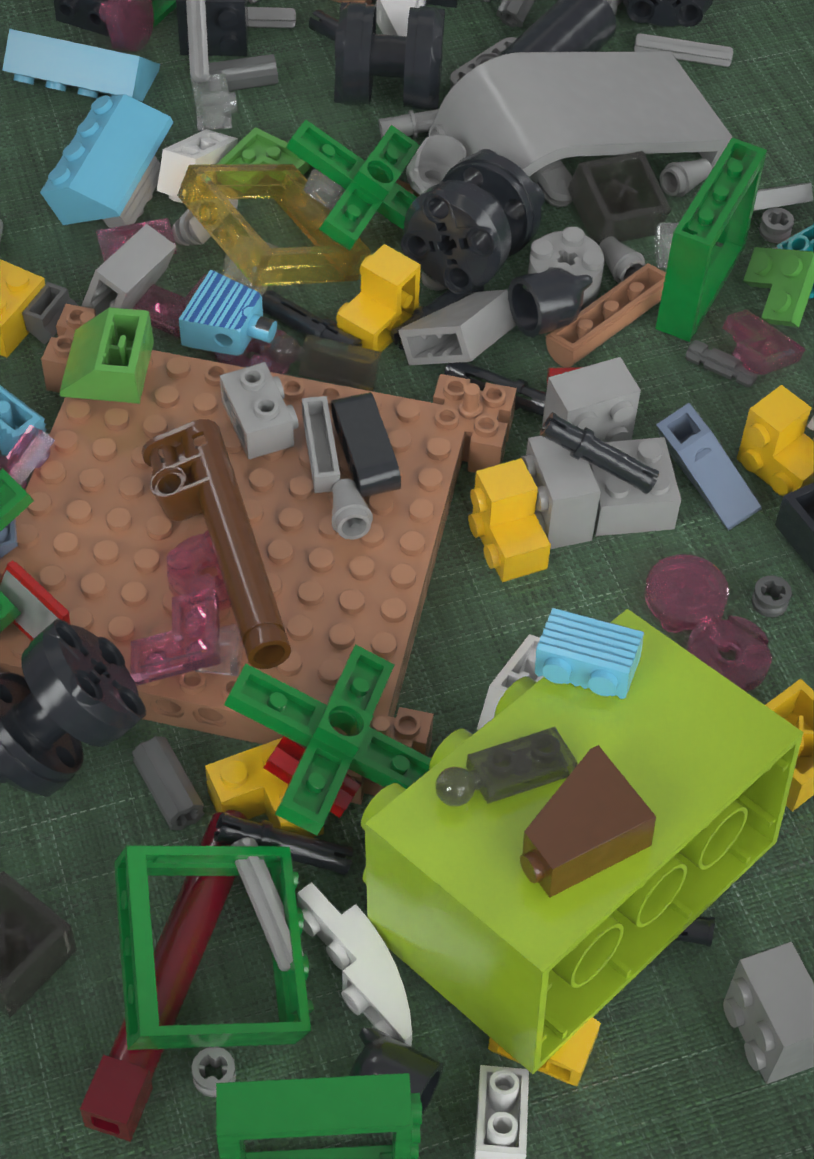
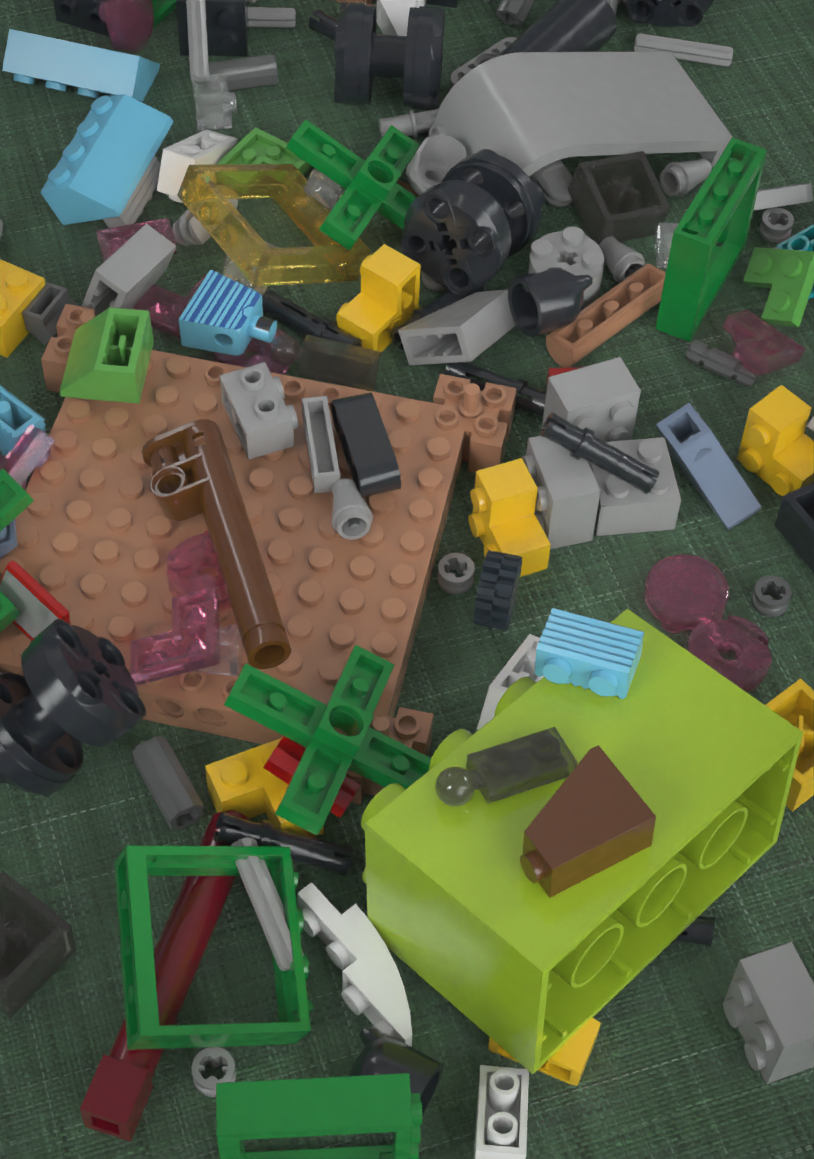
(451, 583): none -> light grey bush
(497, 590): none -> black wheel

